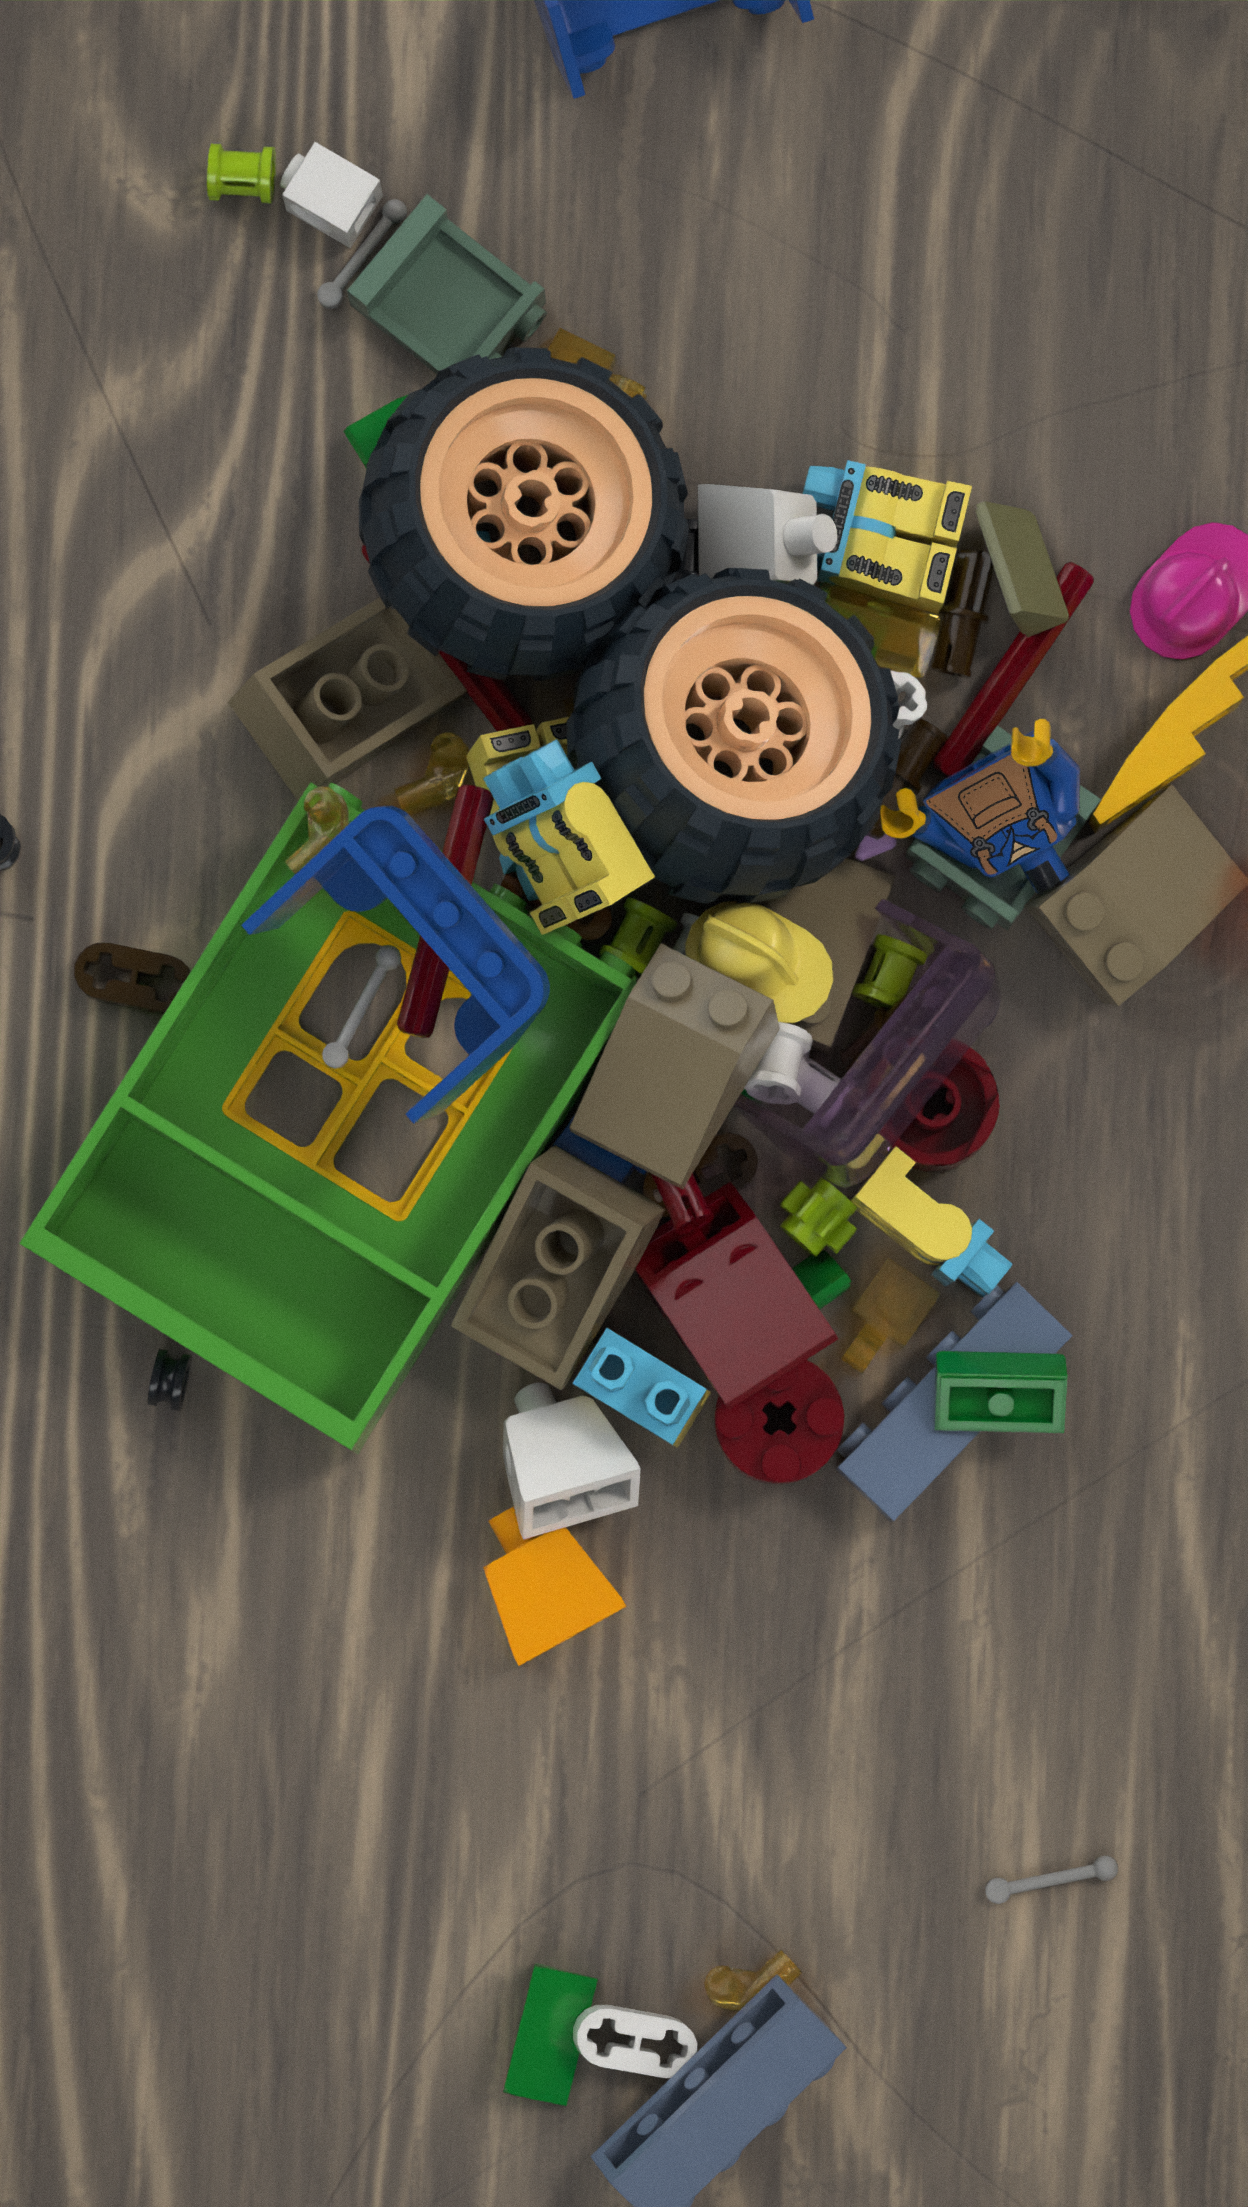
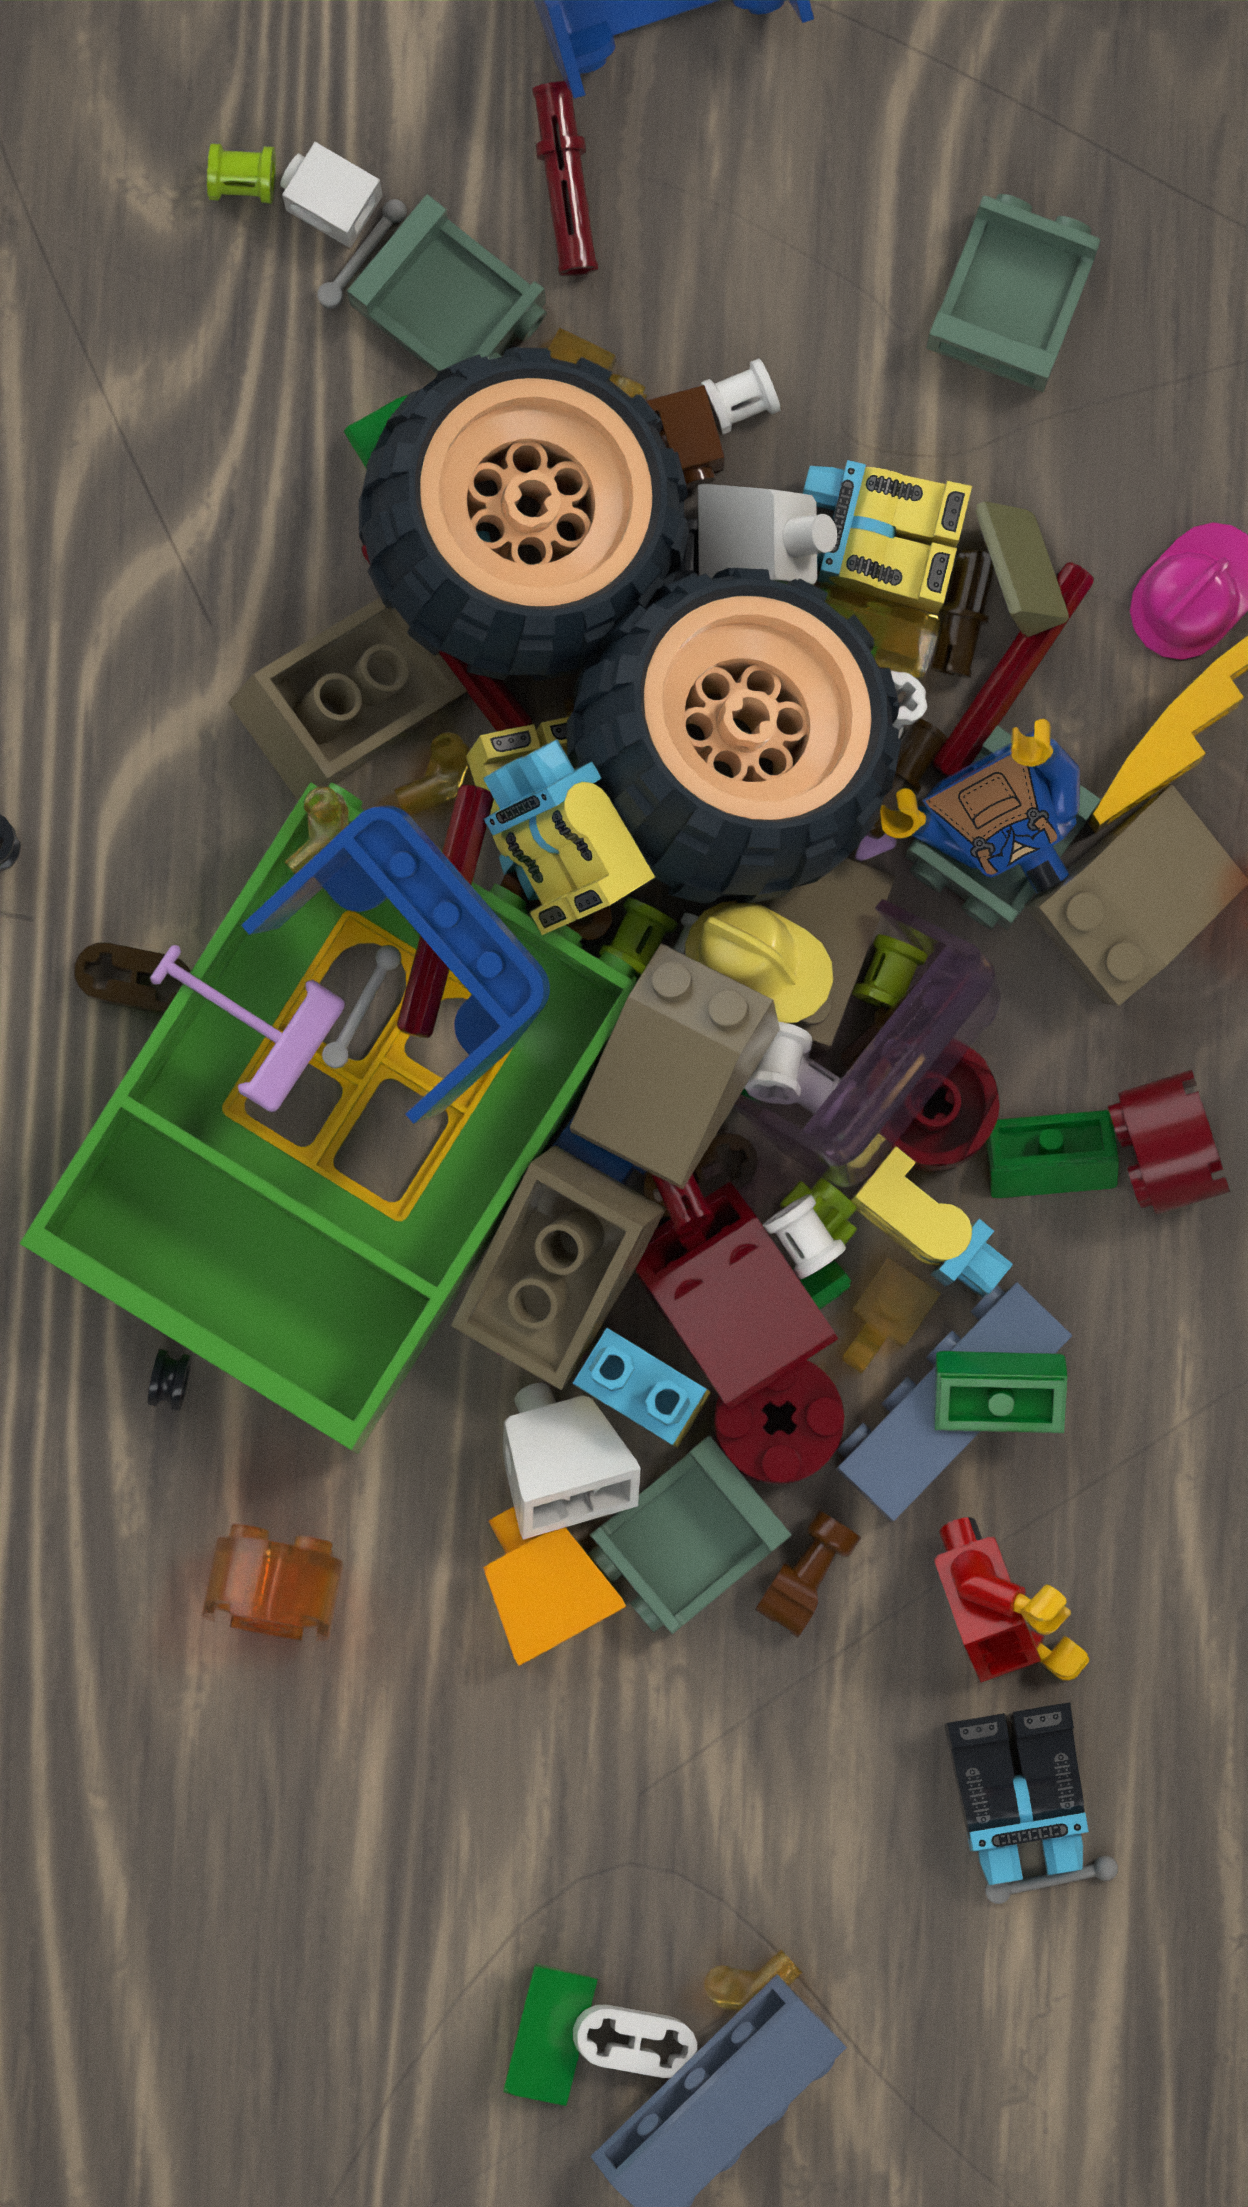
(273, 1584): none -> clear orange brick
(292, 1047): none -> lavender piece
(556, 107): none -> dark red pin
(688, 1537): none -> sand green panel
(691, 433): none -> reddish brown brick
(741, 396): none -> white bush
(793, 1592): none -> reddish brown leg
(804, 1236): none -> white bush
(995, 1611): none -> red torso
(1014, 291): none -> sand green panel
(1021, 1808): none -> hips
(1052, 1154): none -> green slope
(1170, 1142): none -> dark red brick

